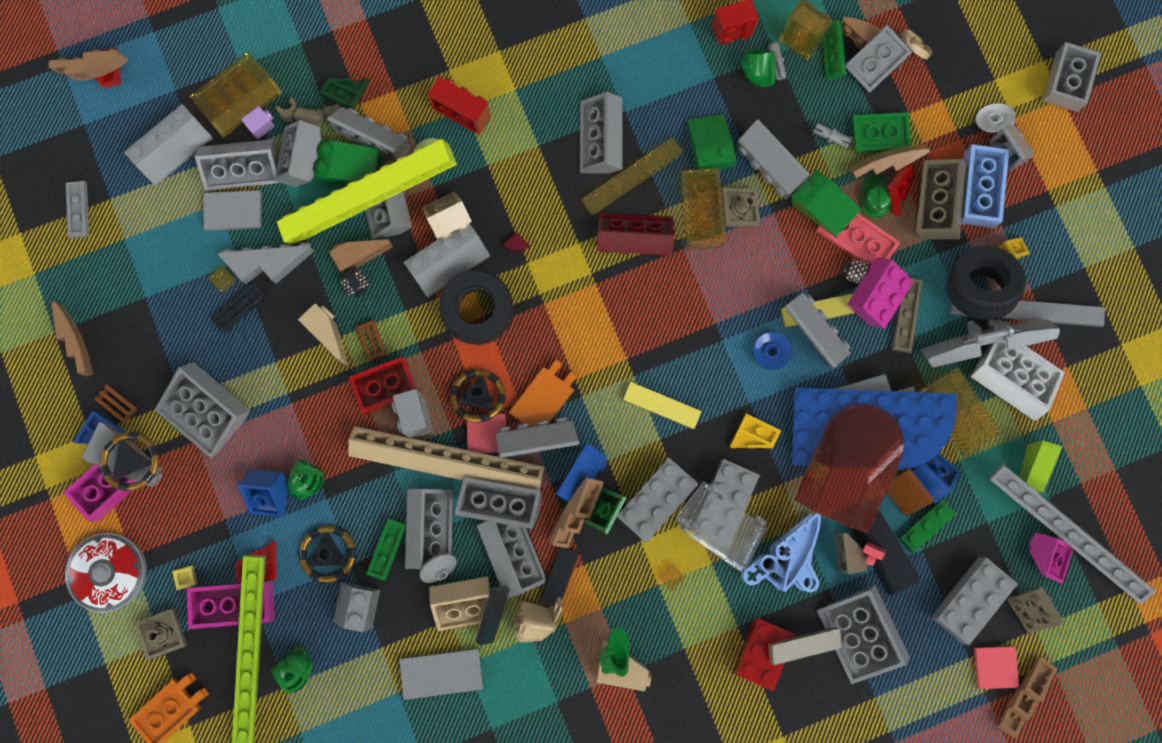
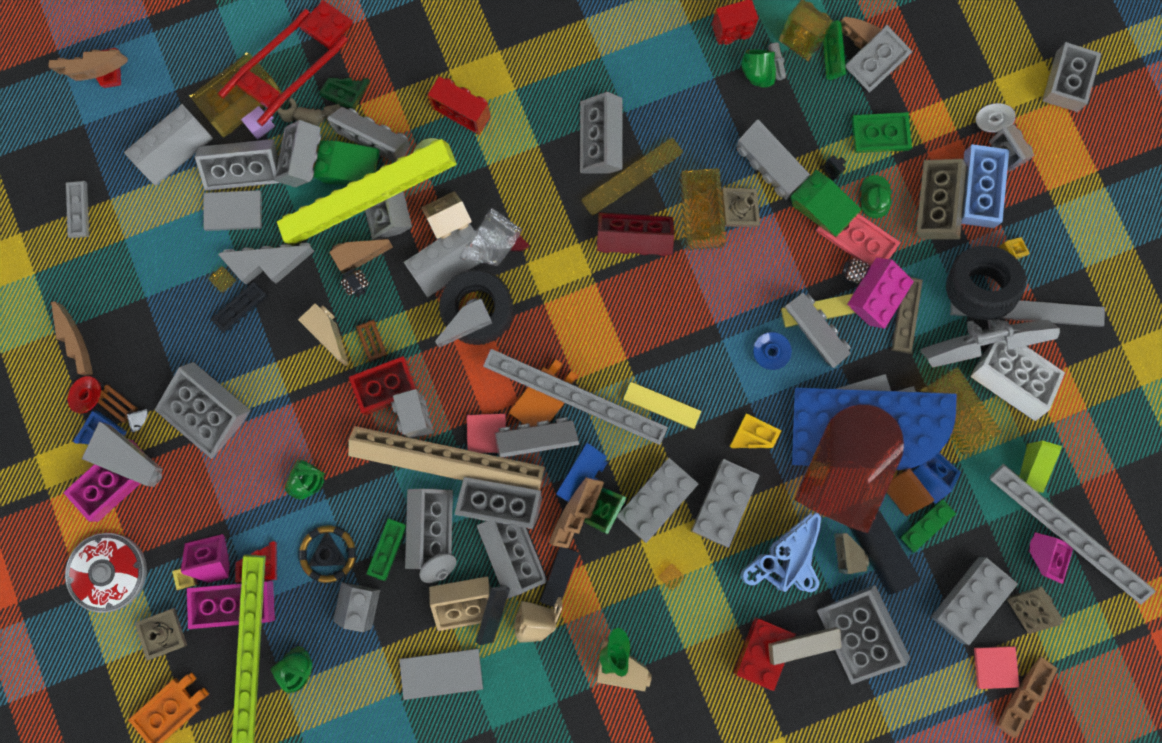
(84, 394): none -> red dish
(129, 461): piece -> none
(137, 419): none -> tile
(206, 559): none -> dark pink slope
(264, 492): blue slope -> none
(323, 25): none -> red plate
(469, 319): none -> light grey slope
(477, 396): black piece -> none
(491, 239): none -> clear slope
(575, 396): none -> light grey plate
(711, 143): green slope -> none
(722, 526): clear windscreen -> none
(831, 135): light grey pin -> none
(834, 167): none -> black tile
(874, 552): coral tile -> none
(894, 158): medium nougat slope -> none
(900, 187): red wing -> none
(915, 44): tan tile -> none

